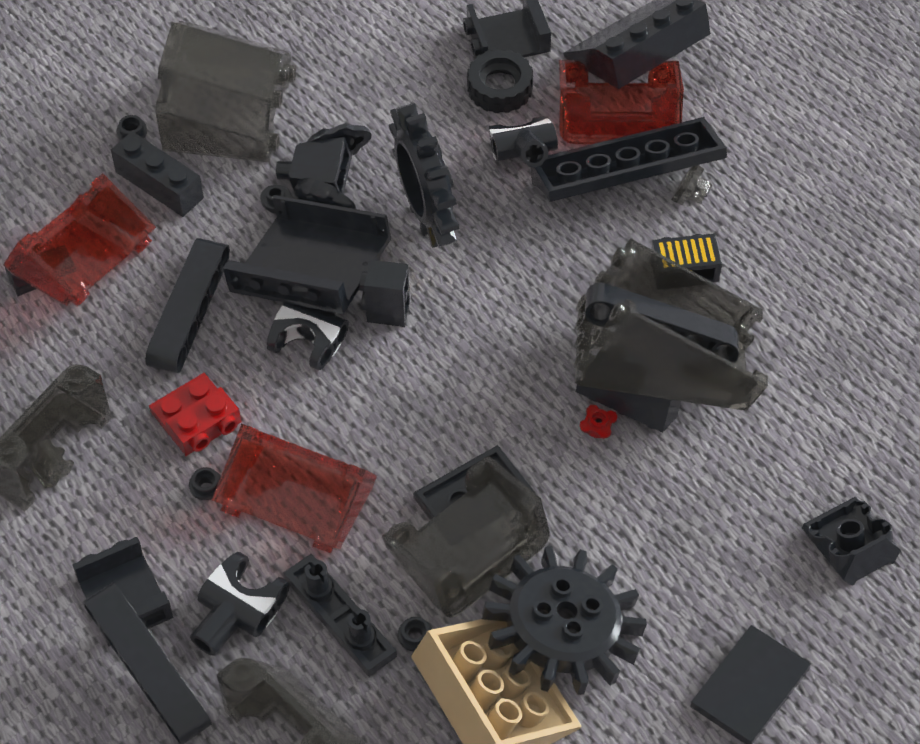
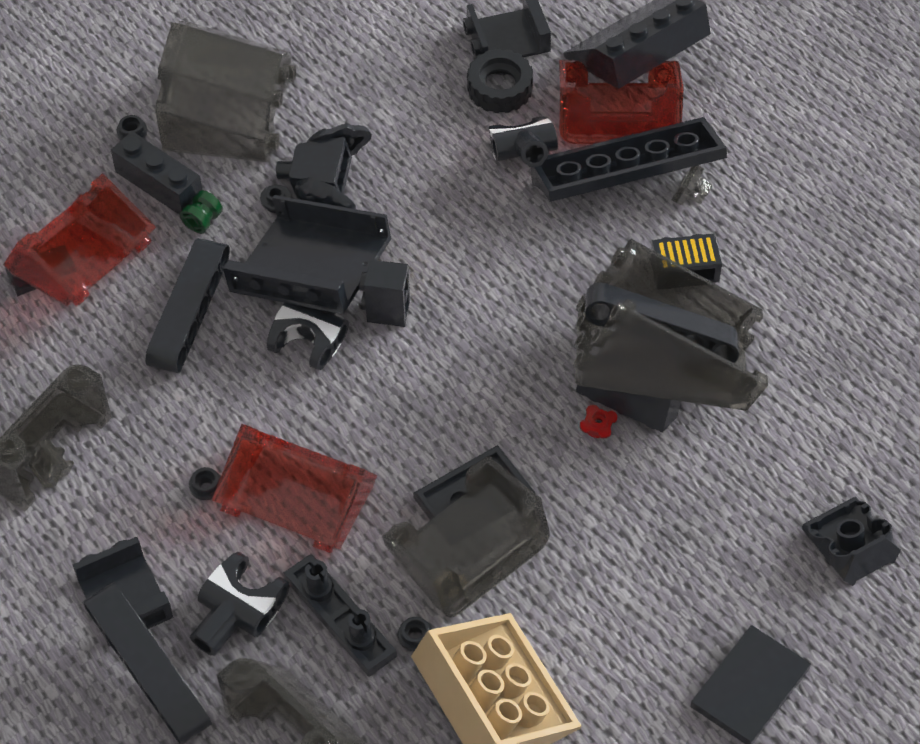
(196, 414): red plate -> none
(199, 214): none -> dark green wheel
(424, 175): black gear -> none
(546, 637): black gear -> none

